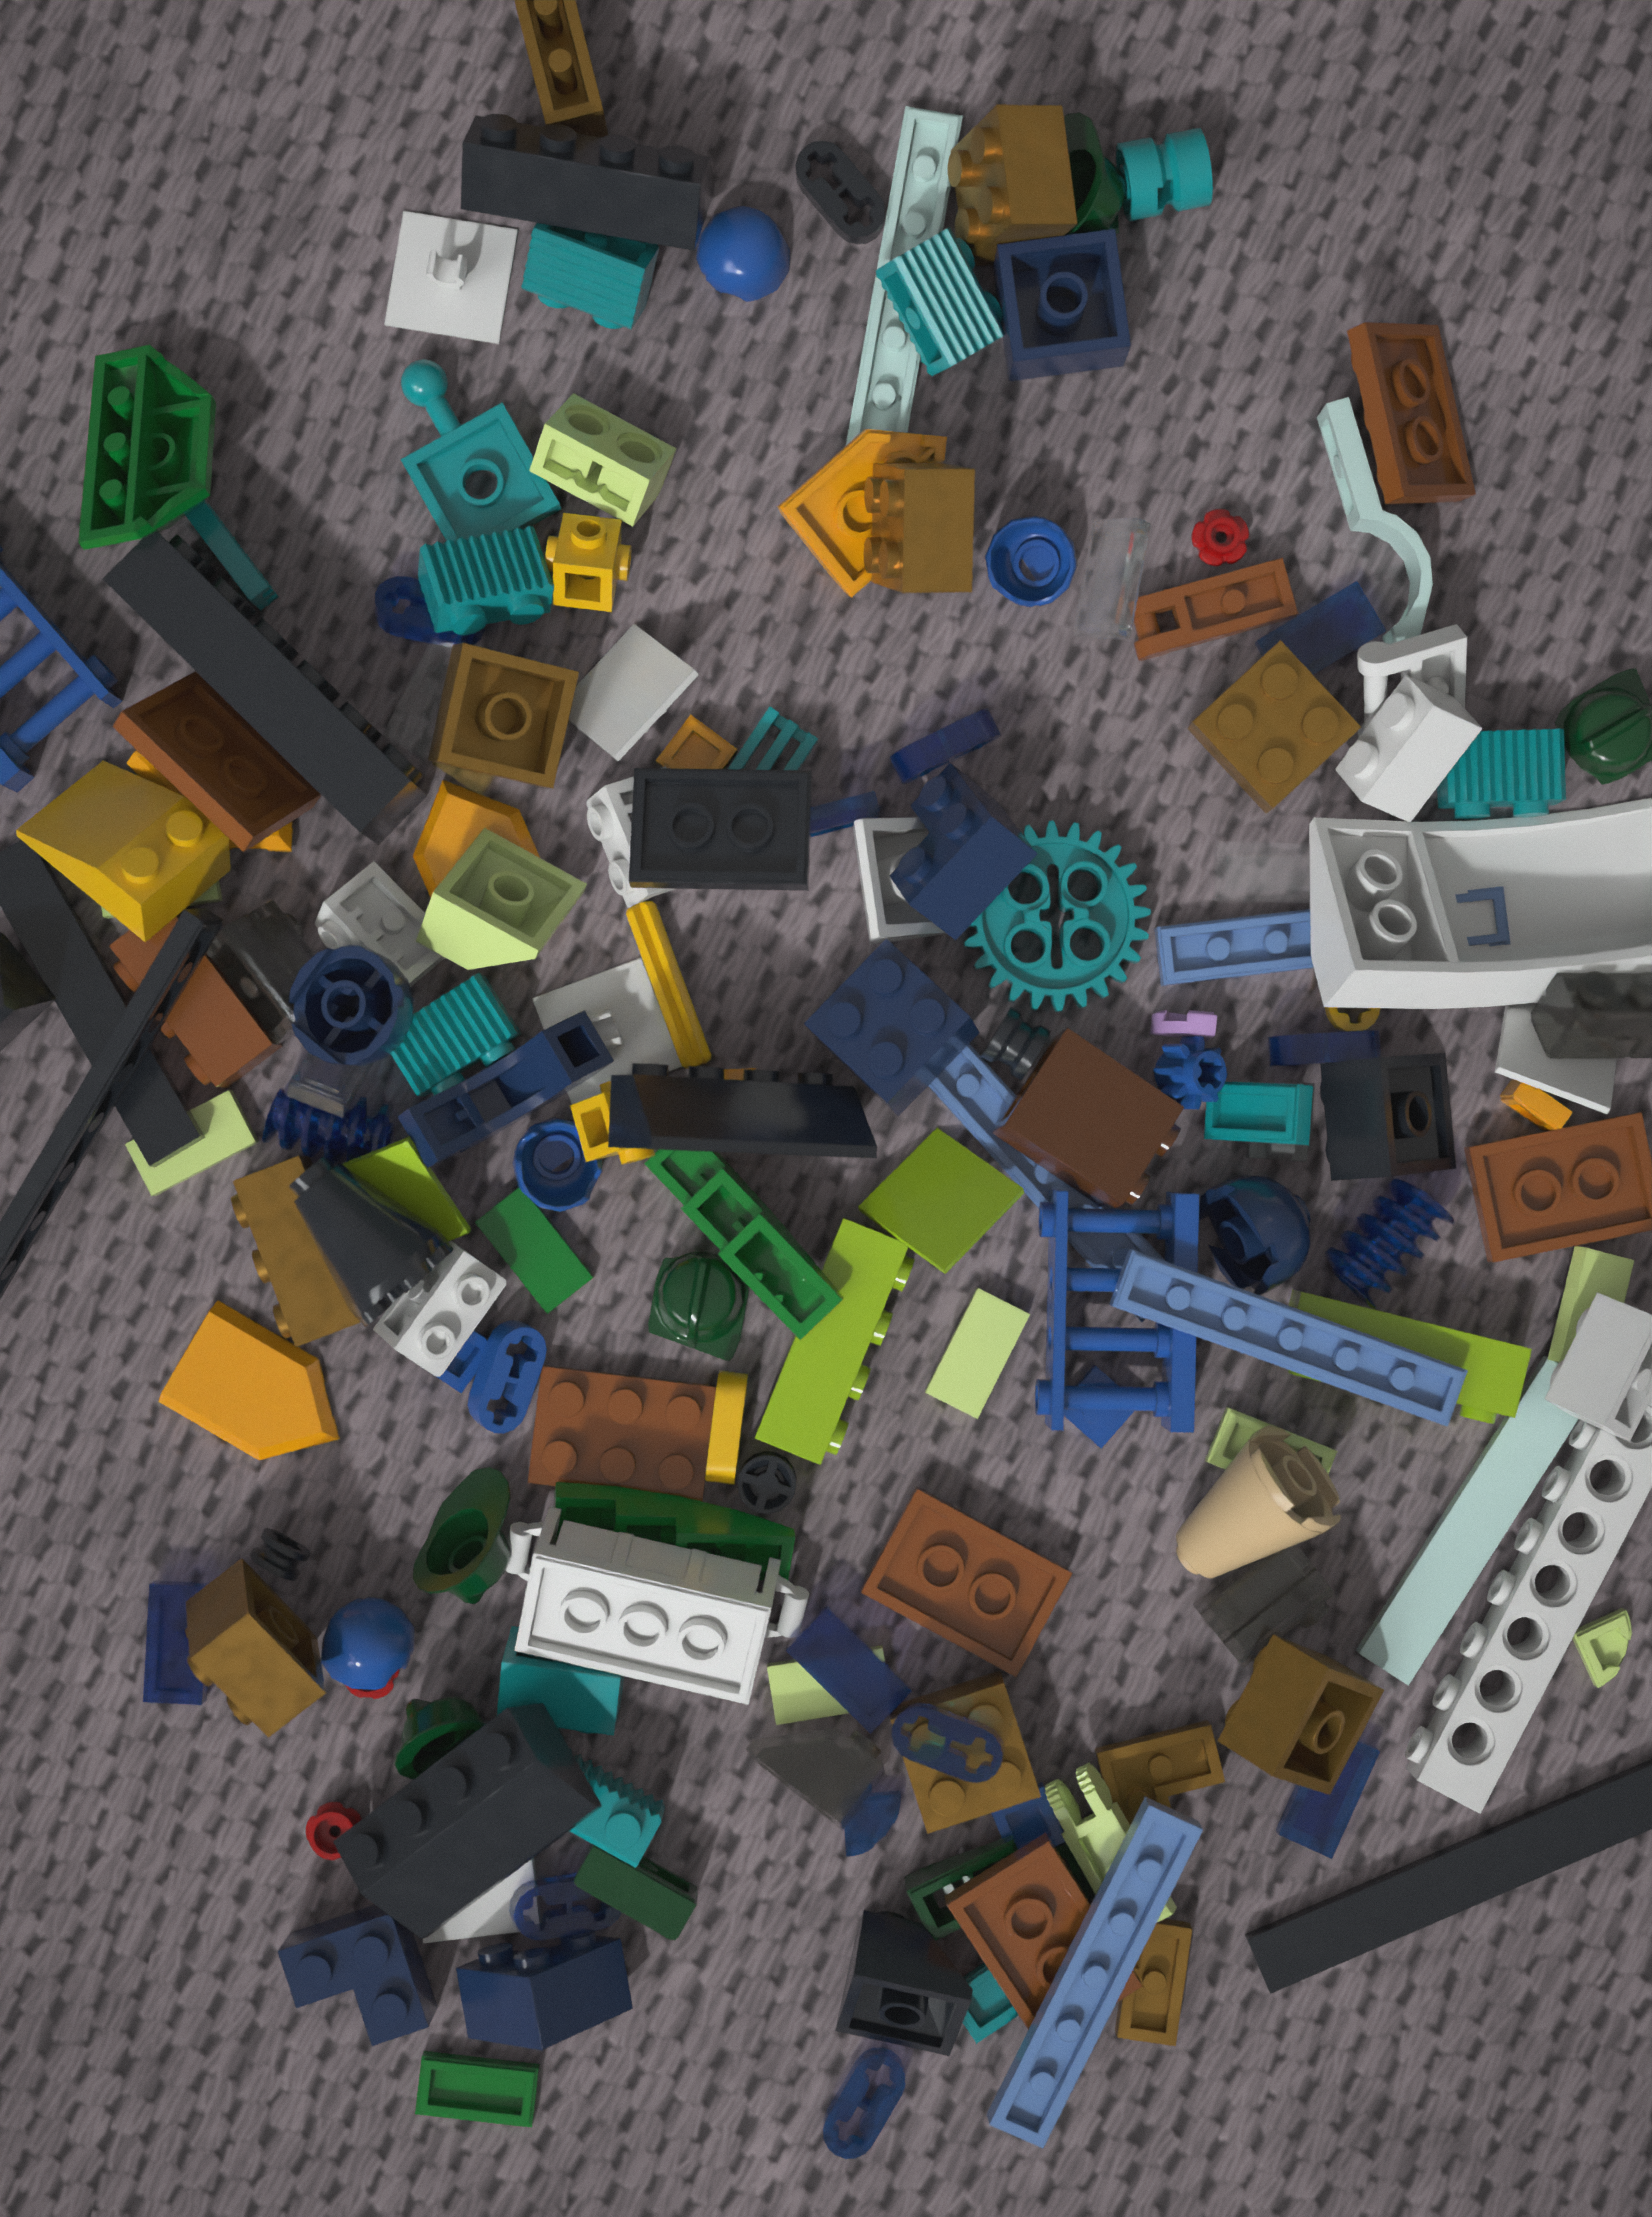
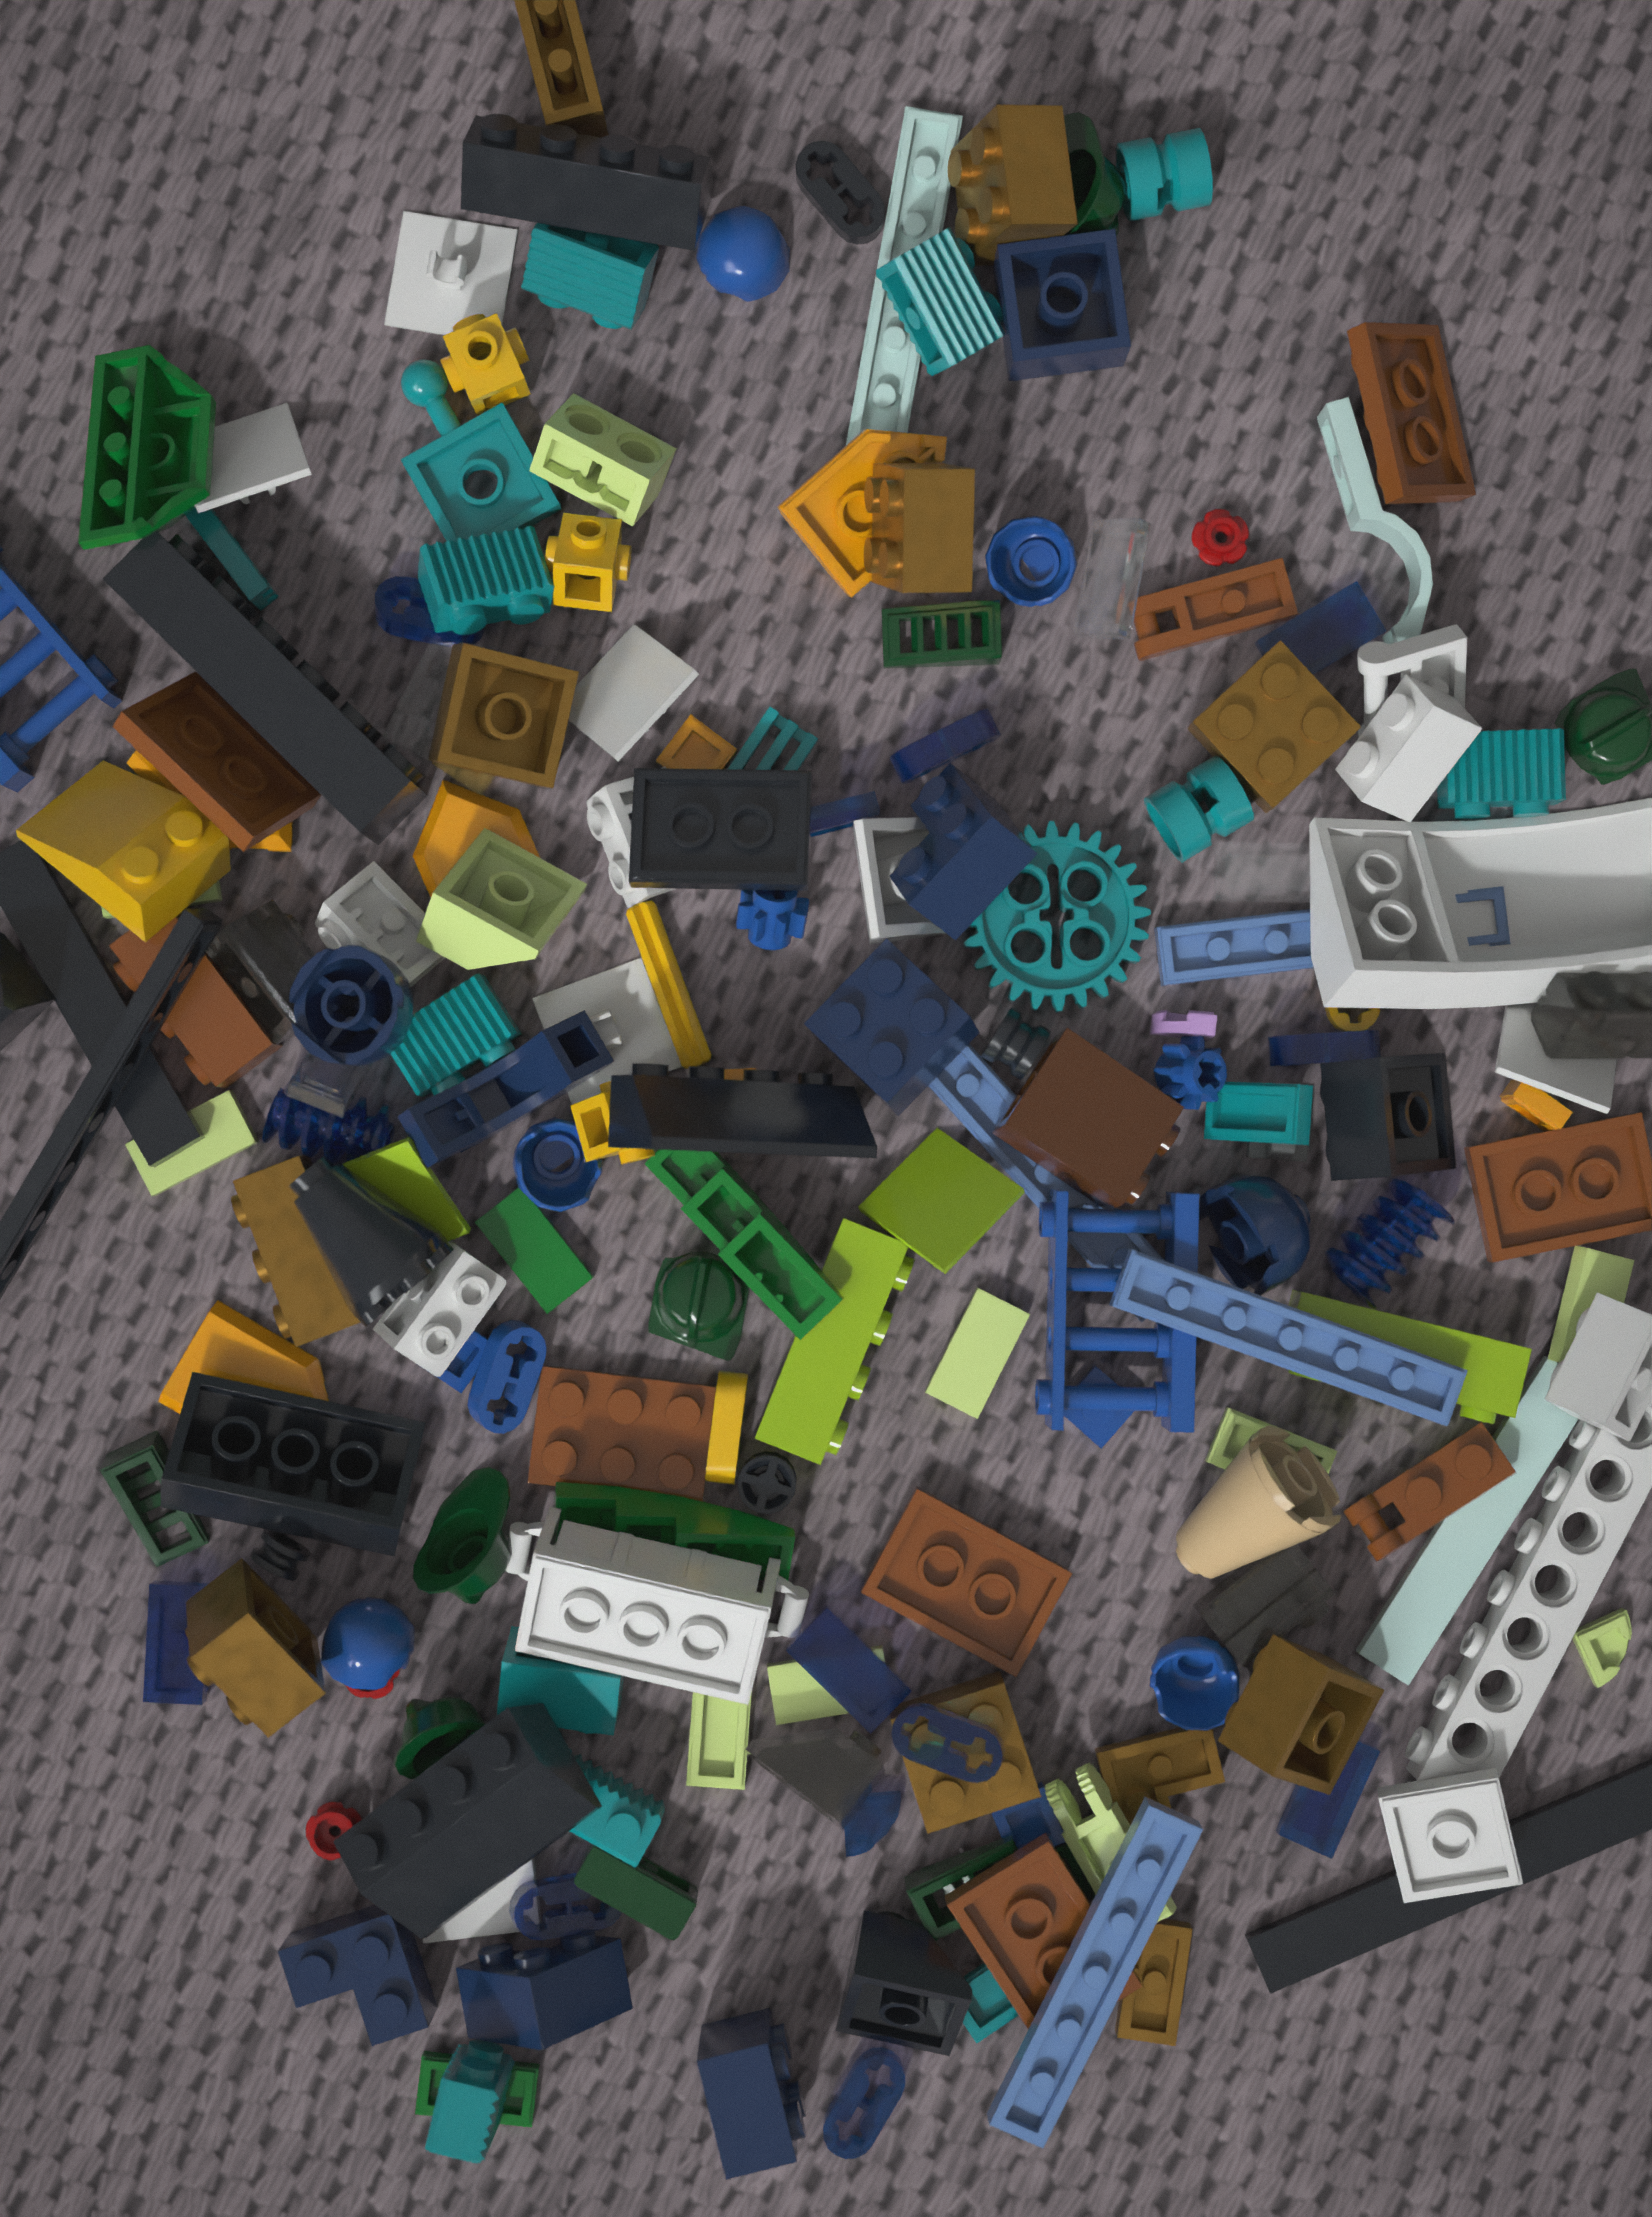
(114, 1470): none -> dark green slope
(255, 456): none -> white piece
(291, 1464): none -> black slope
(470, 2101): none -> teal brick
(485, 362): none -> yellow brick
(718, 1742): none -> yellowish green tile
(749, 2094): none -> dark blue brick
(772, 917): none -> blue gear
(988, 654): none -> dark green slope
(1180, 818): none -> teal wheel
(1195, 1682): none -> blue hair
(1432, 1490): none -> dark orange plate
(1450, 1835): none -> white tile

